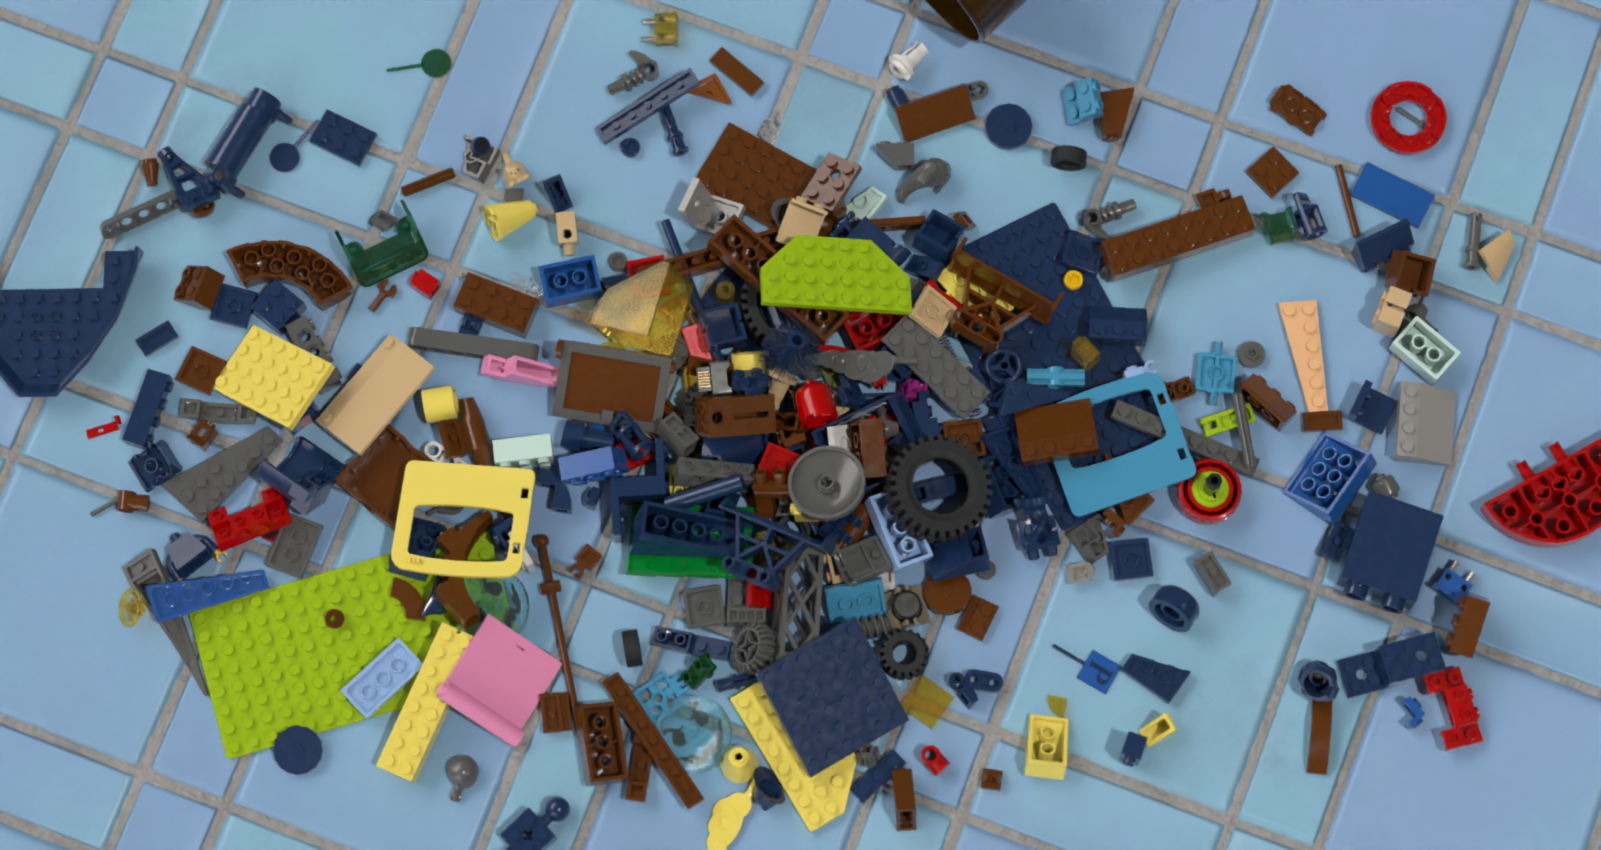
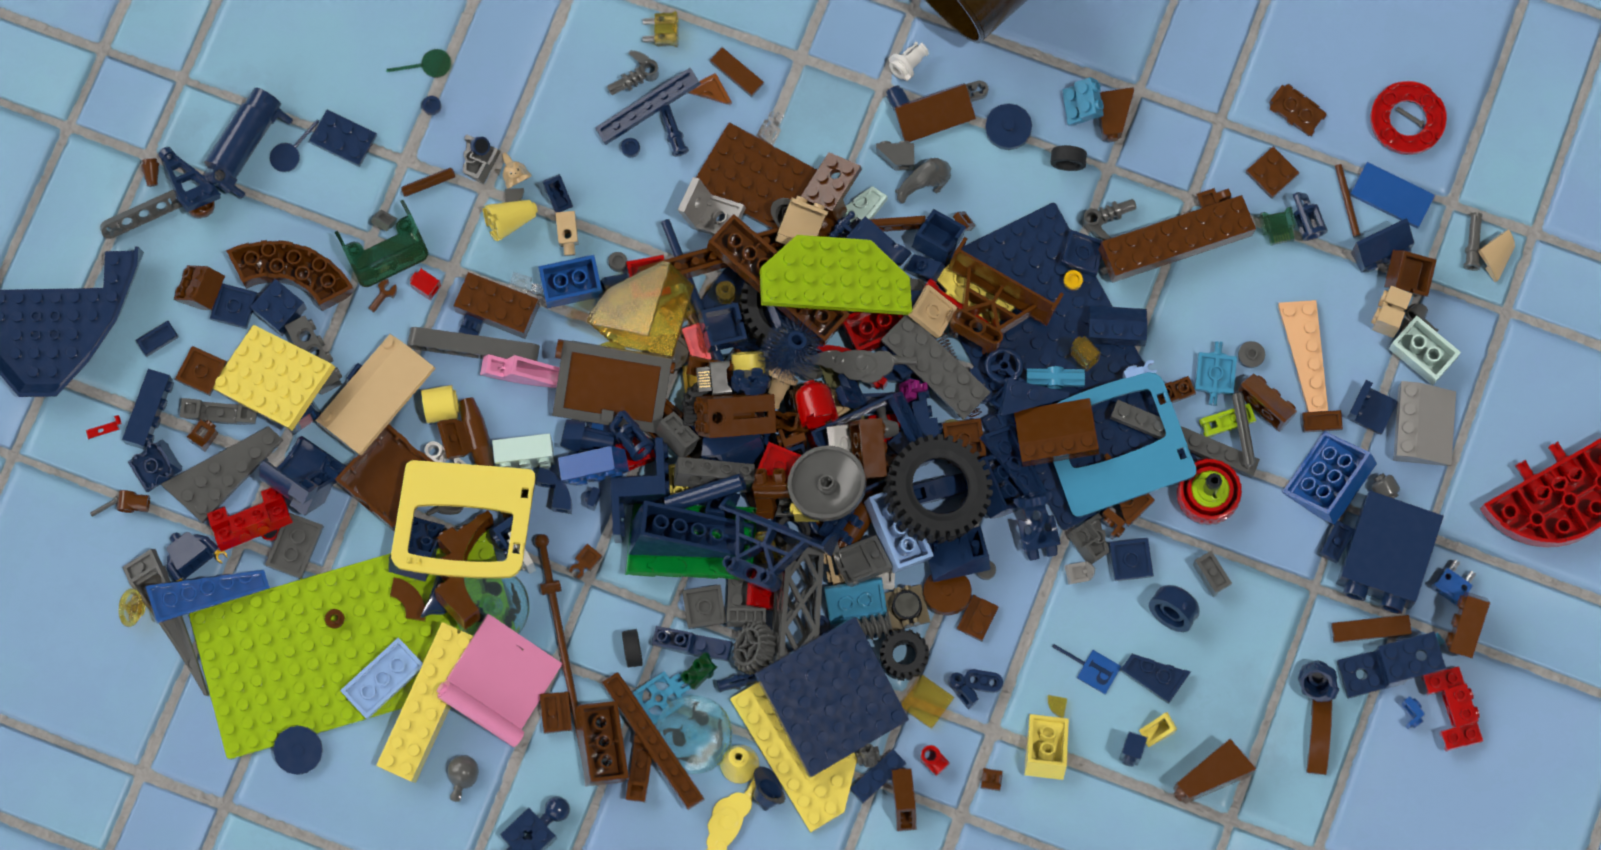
(431, 105): none -> dark blue tile
(1217, 771): none -> reddish brown slope
(1371, 629): none -> reddish brown tile

